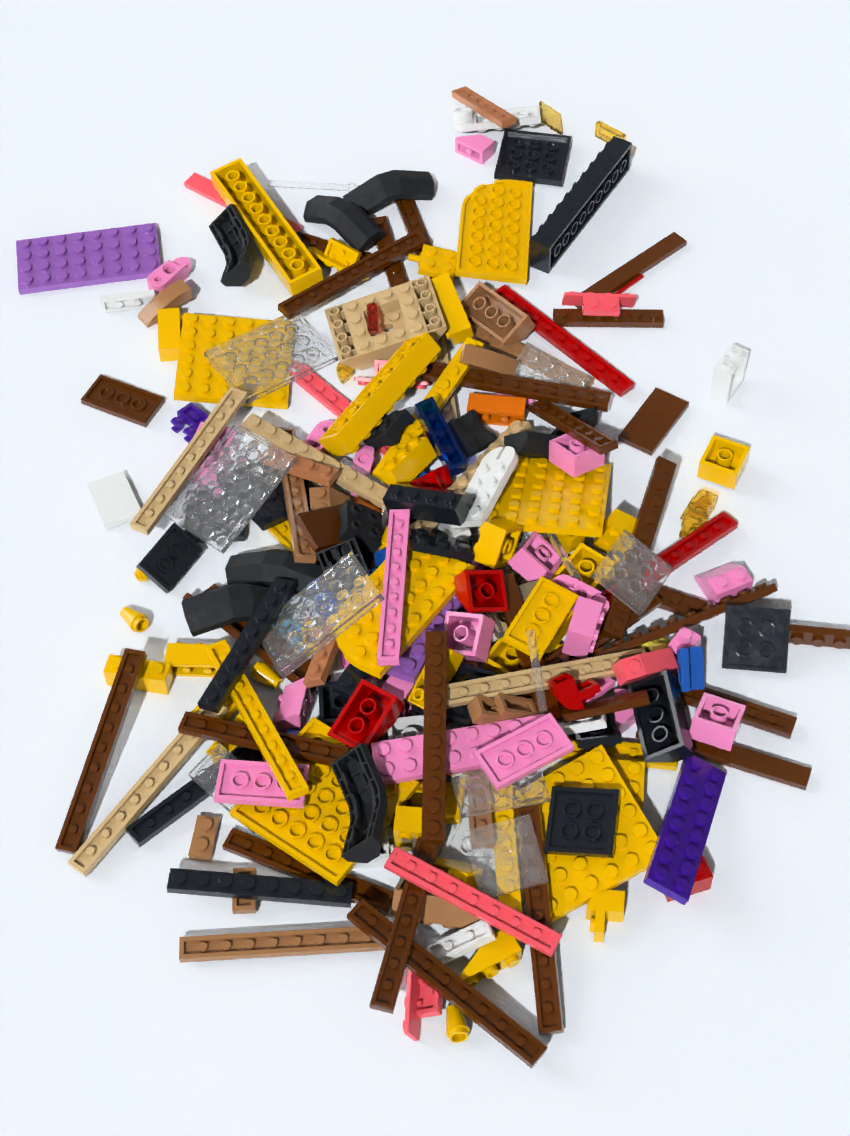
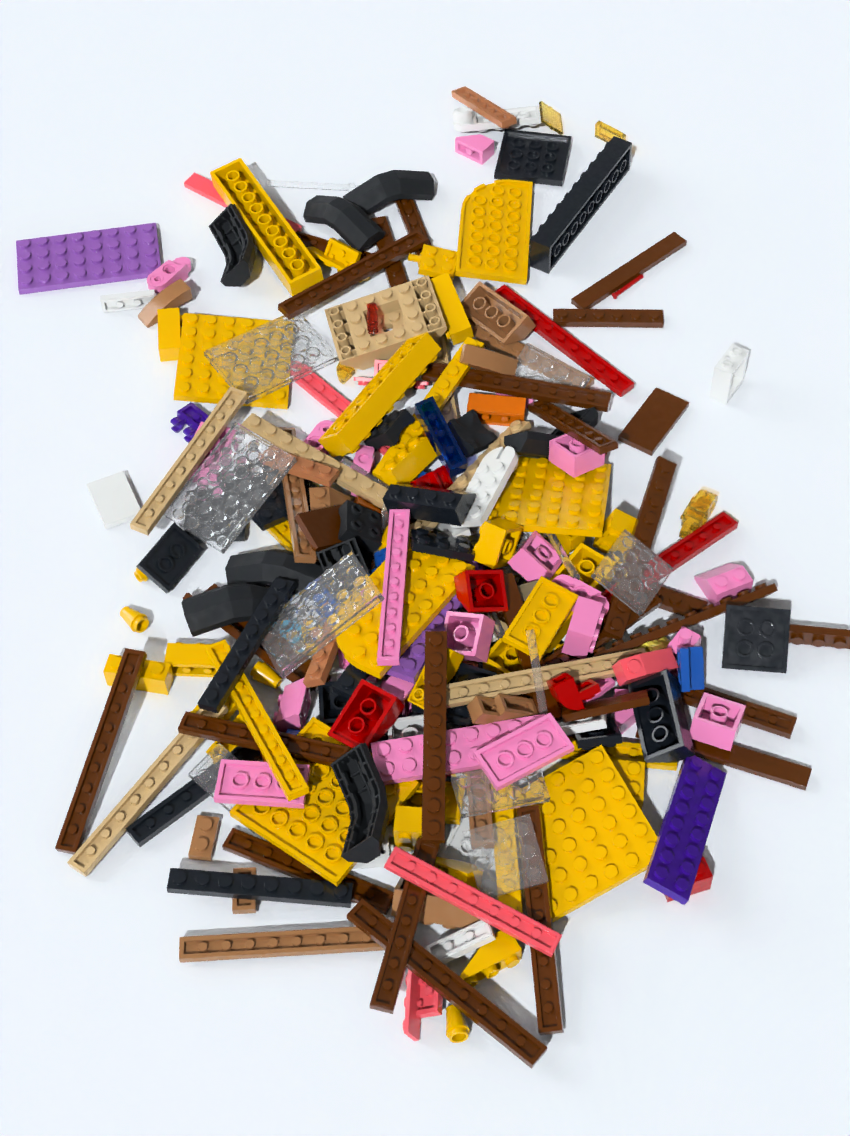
(123, 400): reddish brown tile -> none
(582, 822): black plate -> none
(599, 303): coral bracket -> none
(604, 907): yellow brick -> none
(723, 462): yellow brick -> none

